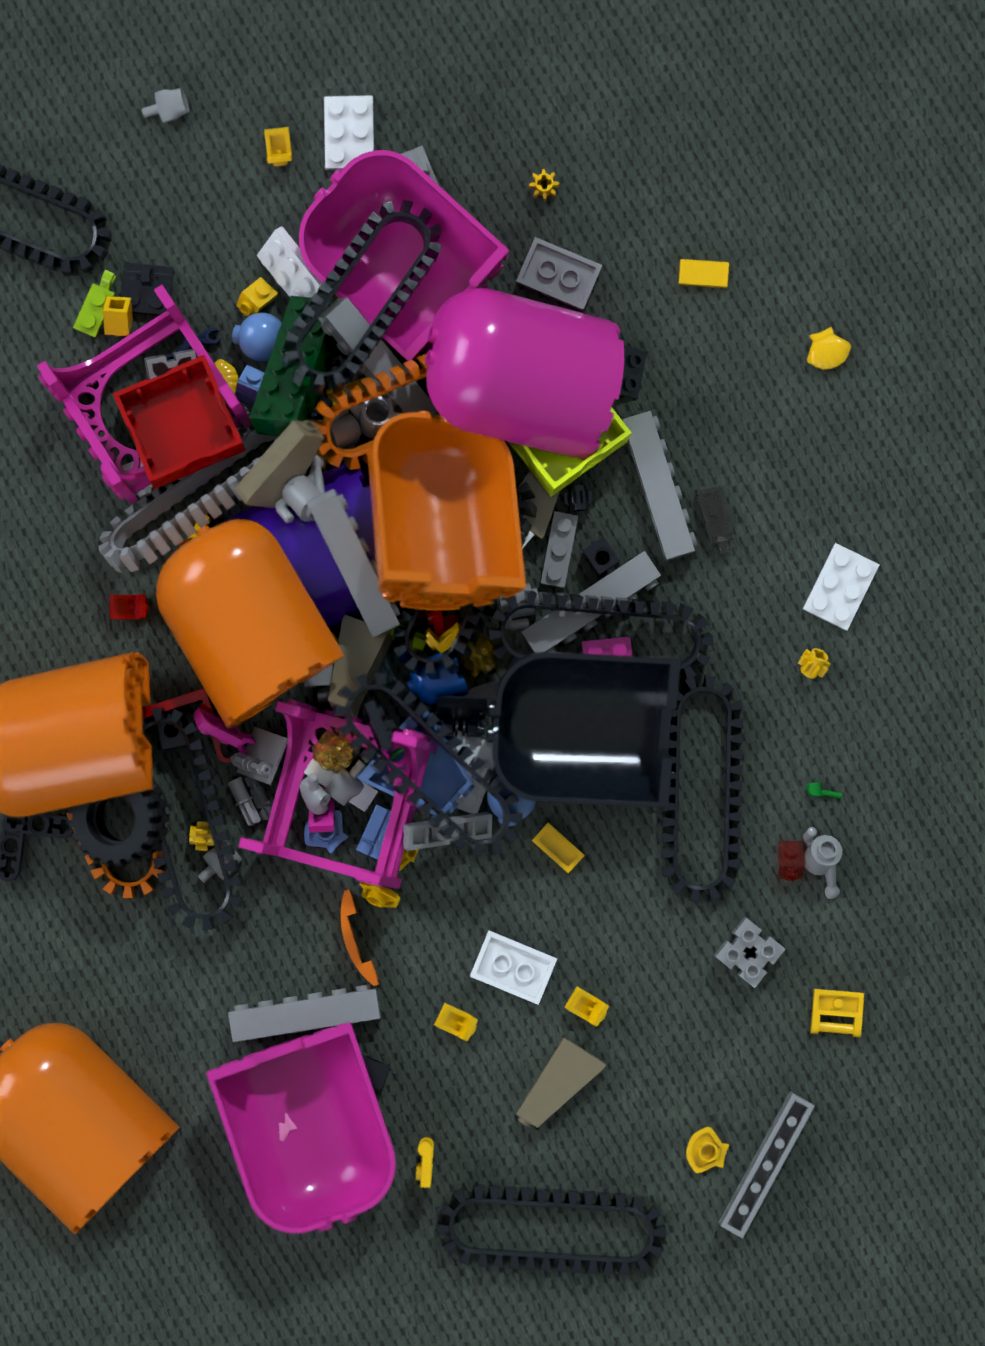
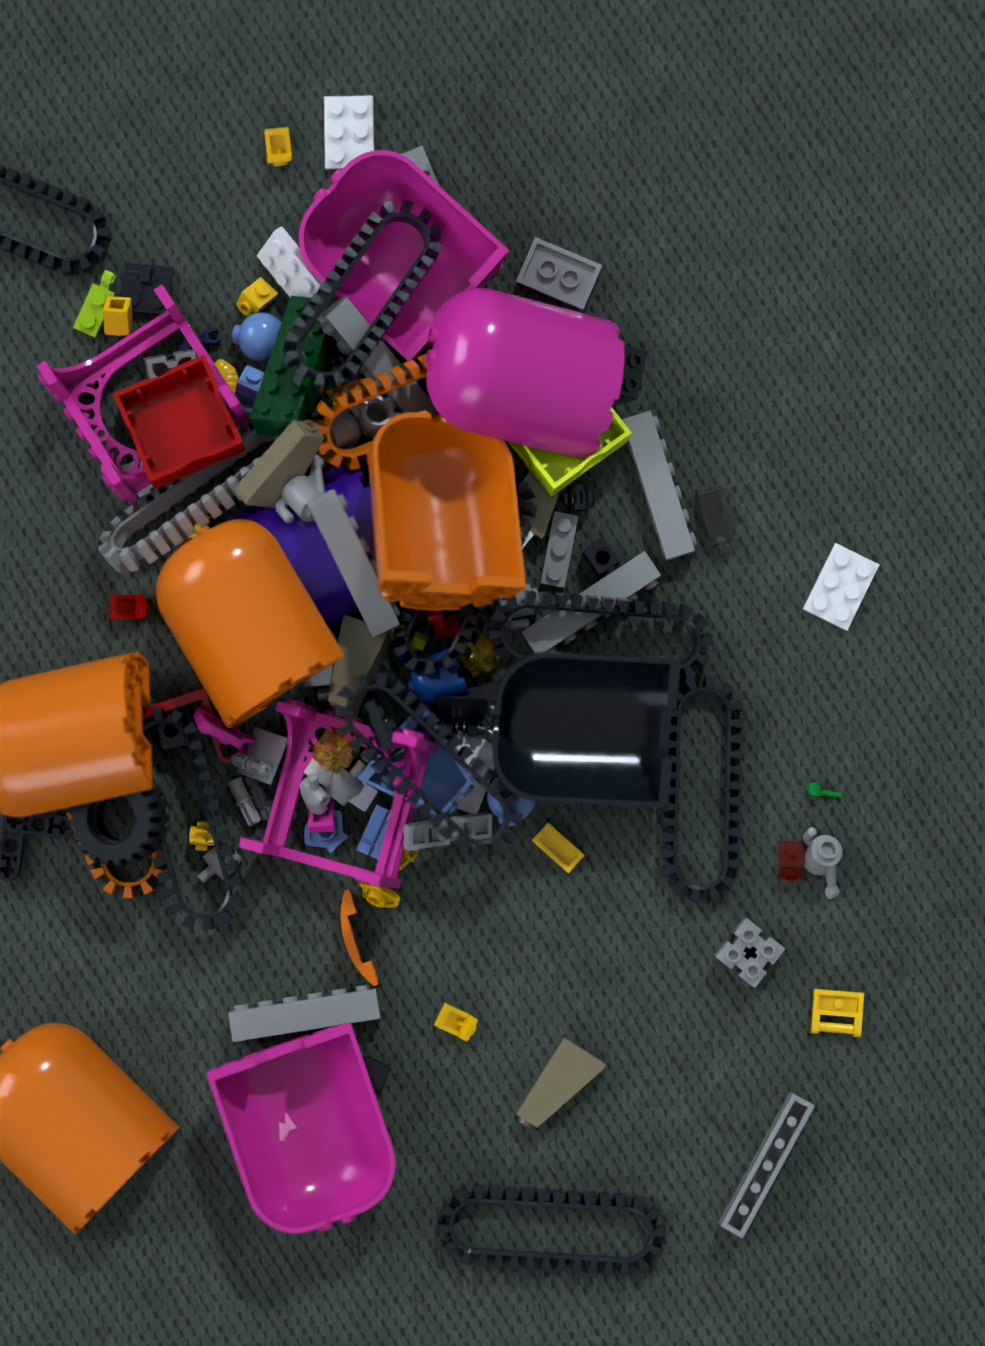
(169, 105): light grey piece -> none
(424, 1169): yellow plate -> none
(444, 641): yellow bracket -> none
(513, 967): white plate -> none
(538, 187): yellow gear -> none
(587, 1006): yellow bracket -> none
(613, 646): dark pink plate -> none
(703, 273): yellow tile -> none
(705, 1150): yellow animal -> none
(814, 663): yellow gear -> none
(827, 350): yellow animal -> none

